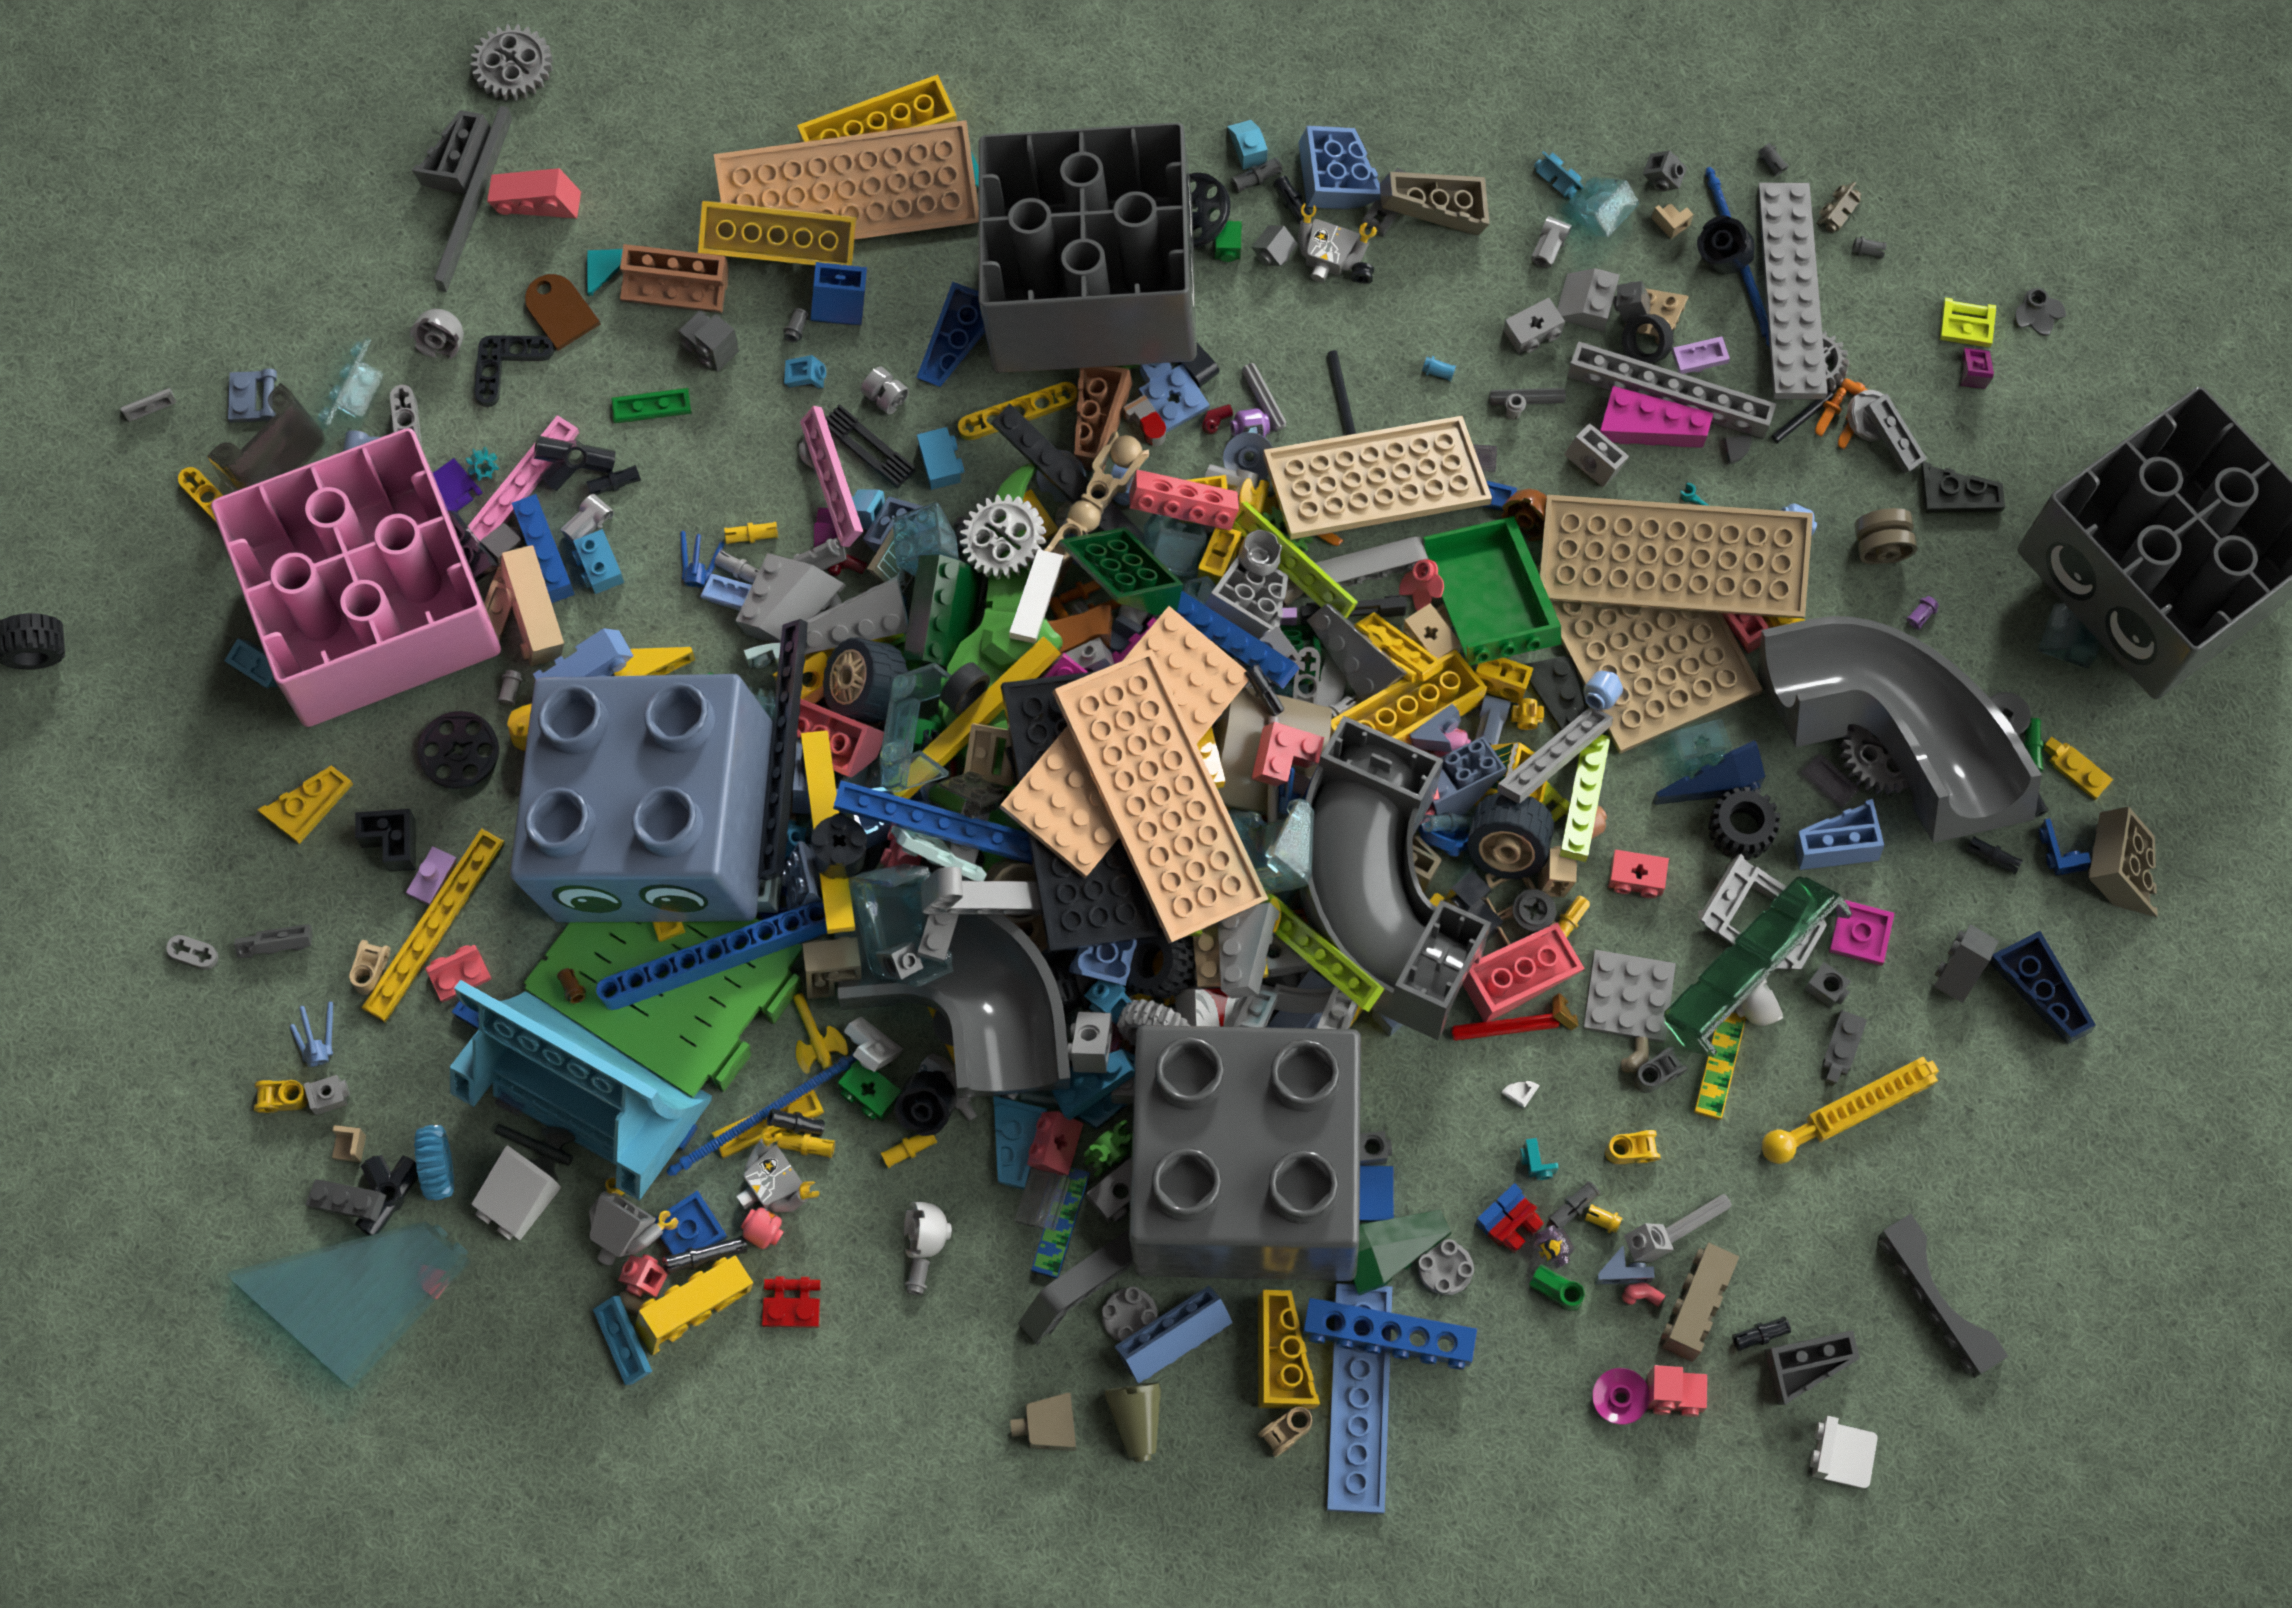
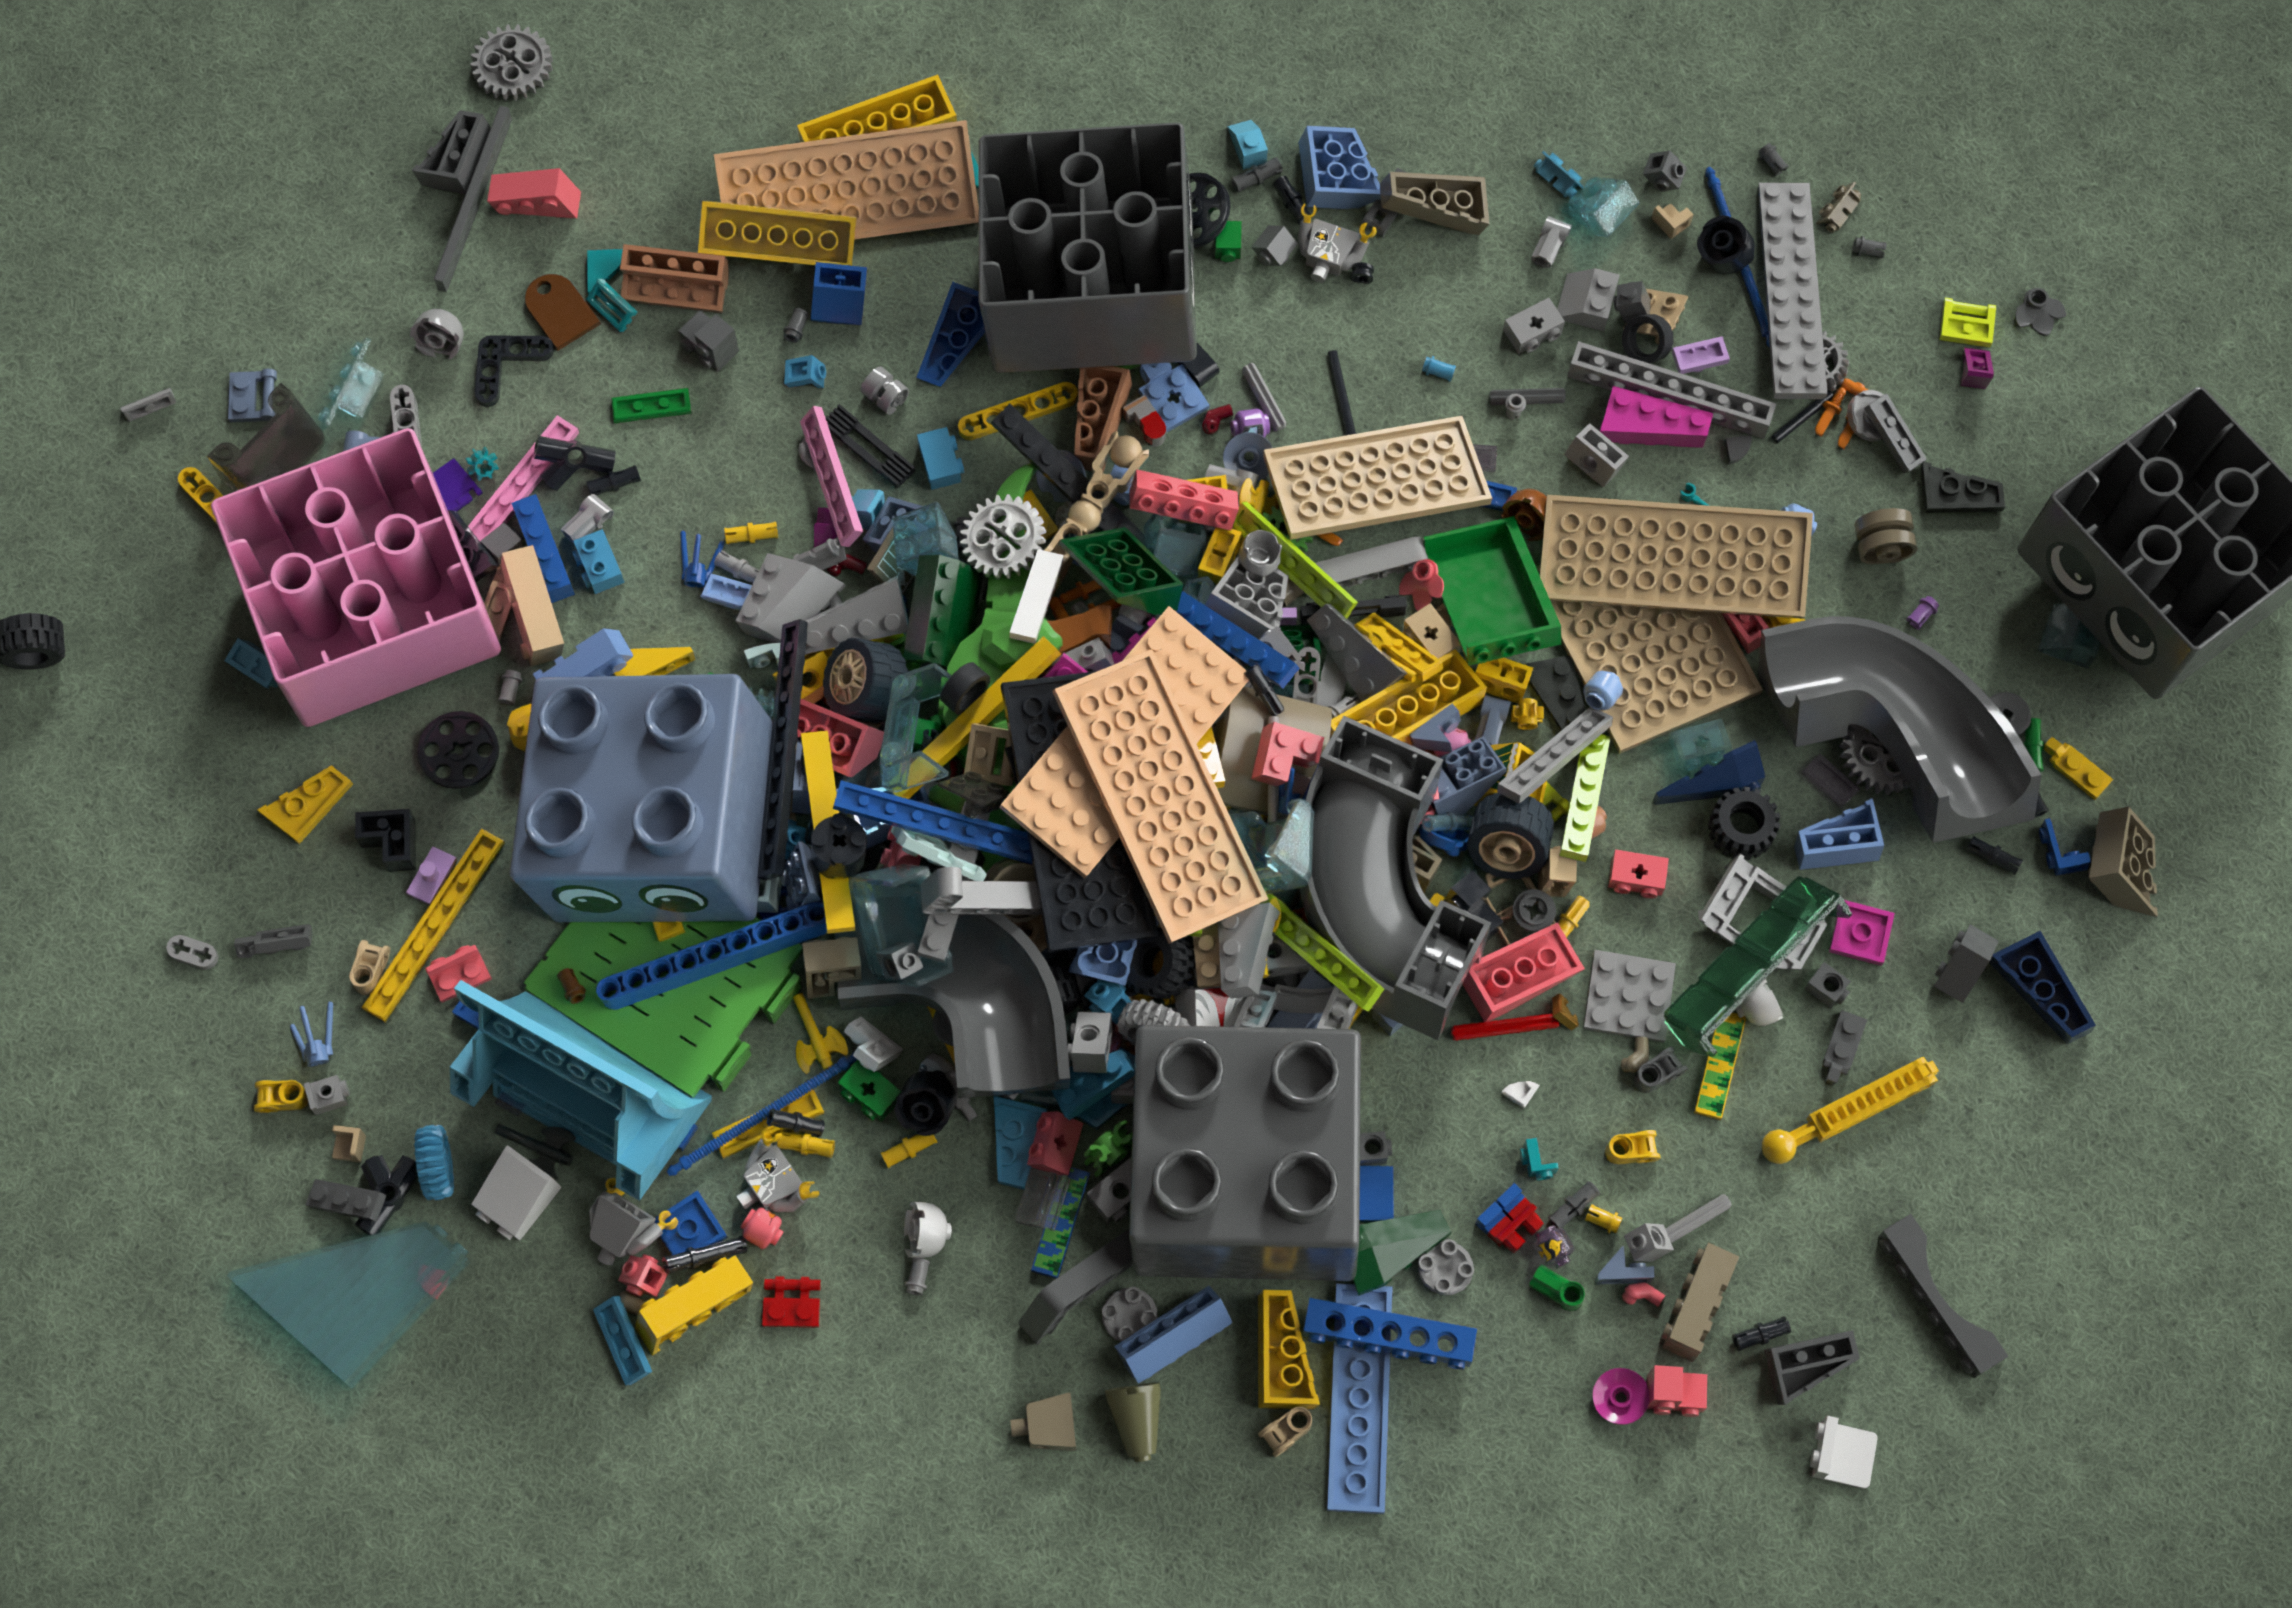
(619, 300): none -> teal tile

